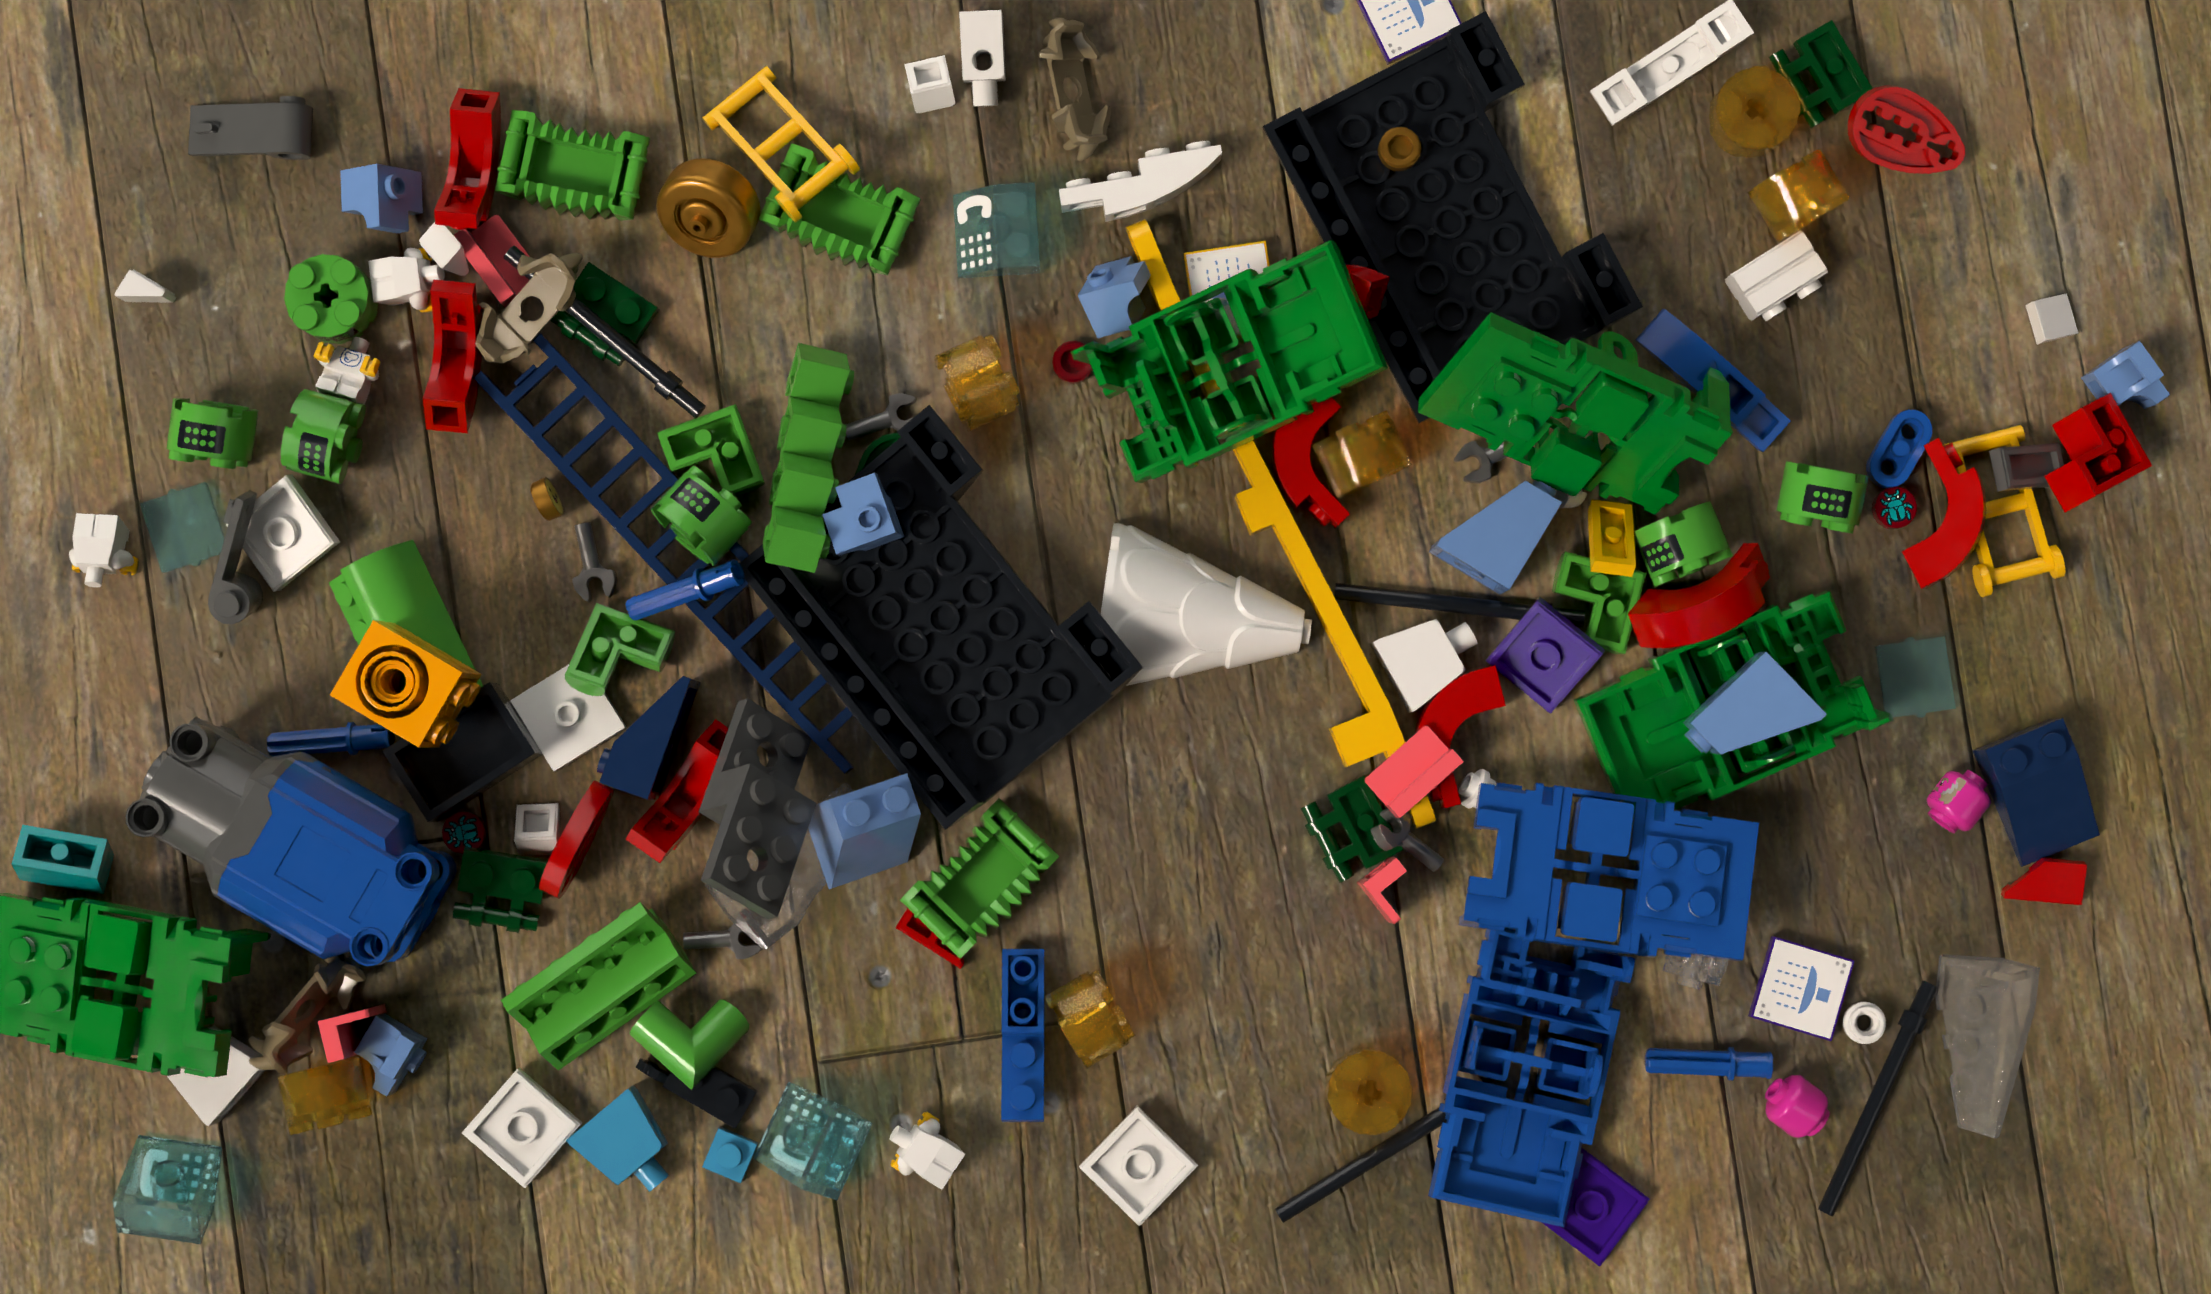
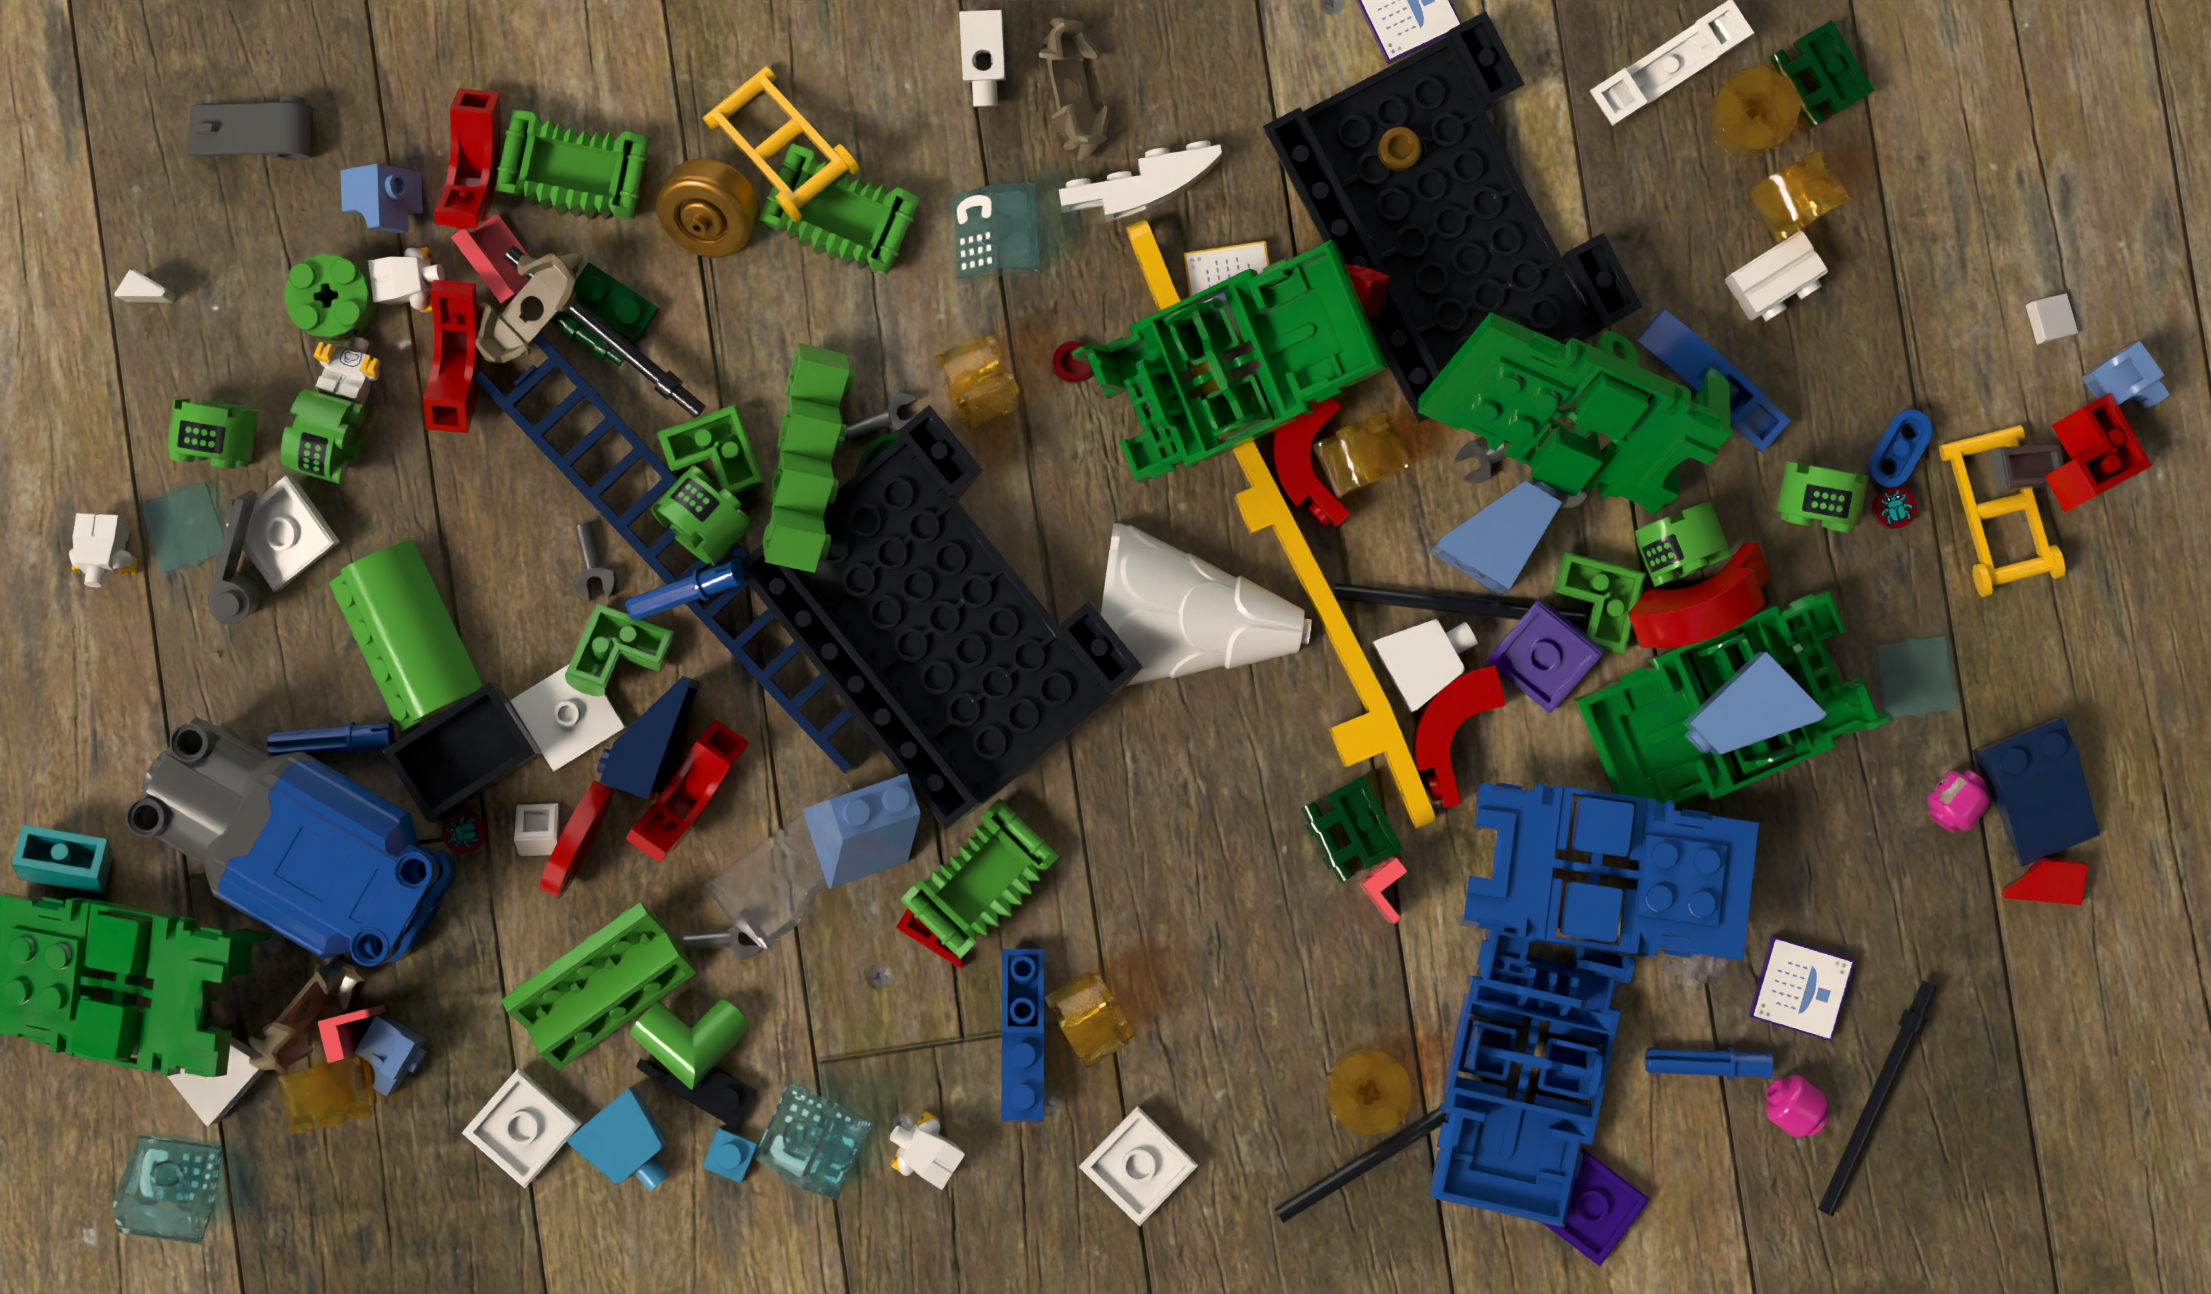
(433, 690): light orange brick -> none
(445, 249): white slope -> none
(503, 877): dark green plate -> none
(546, 499): pearl gold tile -> none
(757, 809): dark grey bracket -> none
(865, 517): medium blue brick -> none
(930, 84): white slope -> none
(1113, 295): medium blue brick -> none
(1403, 837): flat silver bar -> none
(1412, 771): coral panel -> none
(1470, 786): white plate -> none
(1611, 538): yellow plate -> none
(1876, 1027): white plate -> none
(1908, 109): red piece -> none
(1962, 526): red arch -> none
(1987, 1024): clear wedge -> none

